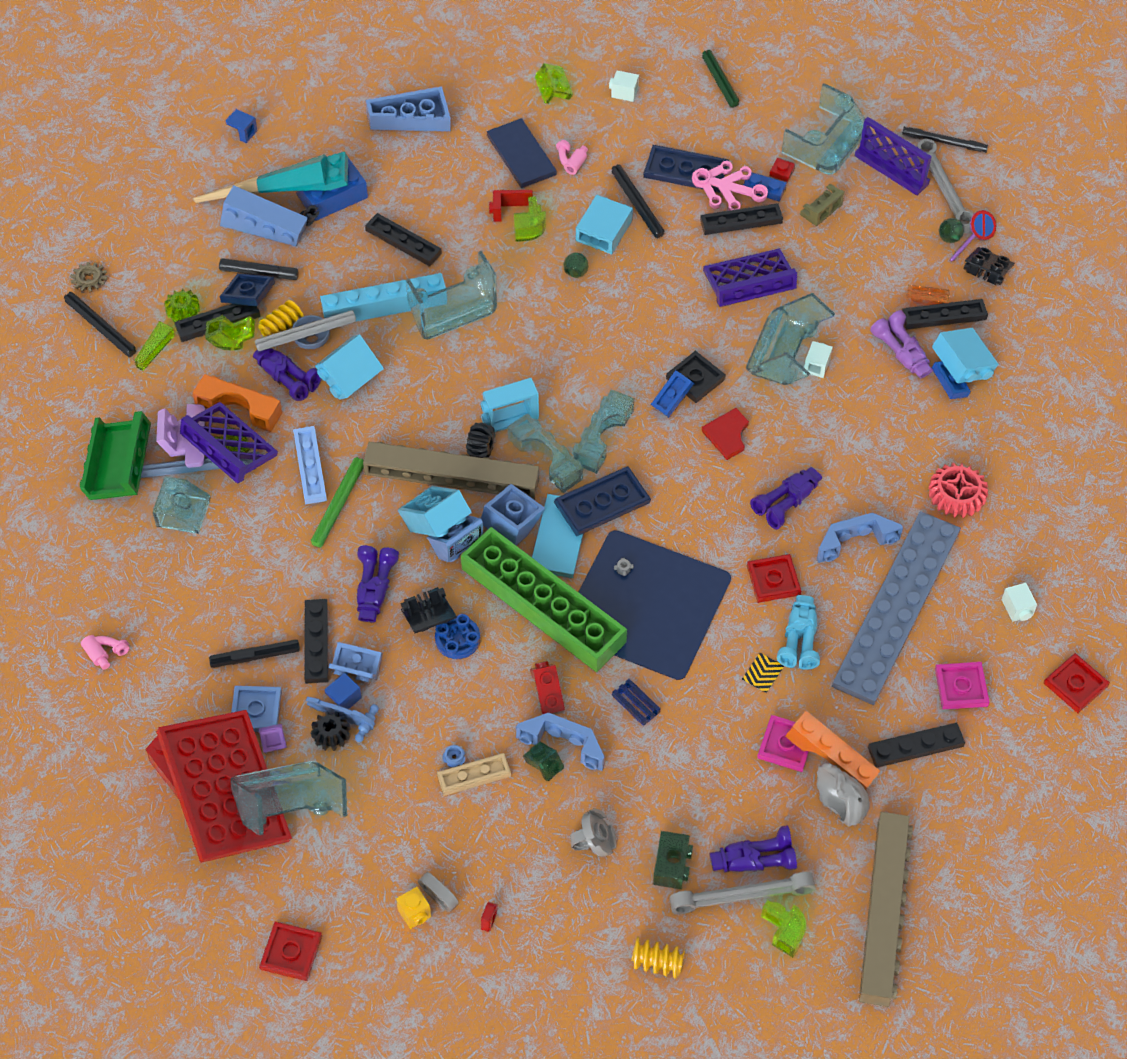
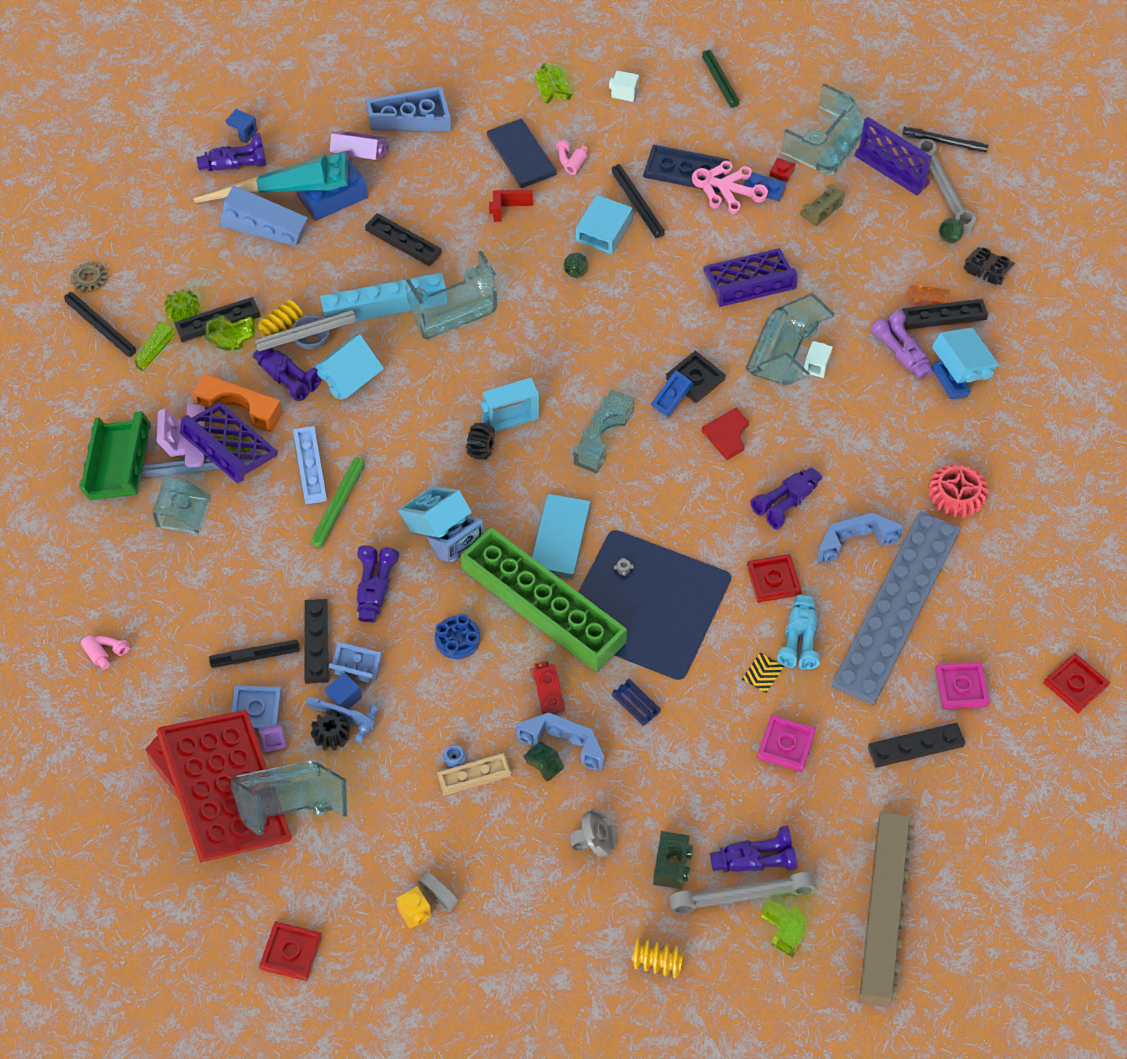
(228, 157): none -> dark purple piece
(247, 289): dark blue tile -> none
(258, 269): black axle -> none
(310, 213): black pin -> none
(359, 145): none -> window
(429, 612): black hinge -> none
(449, 469): dark tan brick -> none
(488, 916): red tile -> none
(512, 514): medium blue slope -> none
(530, 224): clear neon green brick -> none
(530, 436): clear light blue arch -> none
(602, 501): dark blue tile -> none
(741, 219): black plate -> none
(815, 737): orange arch -> none
(842, 794): light grey piece -> none
(982, 226): piece -> none
(1019, 602): light aqua brick -> none

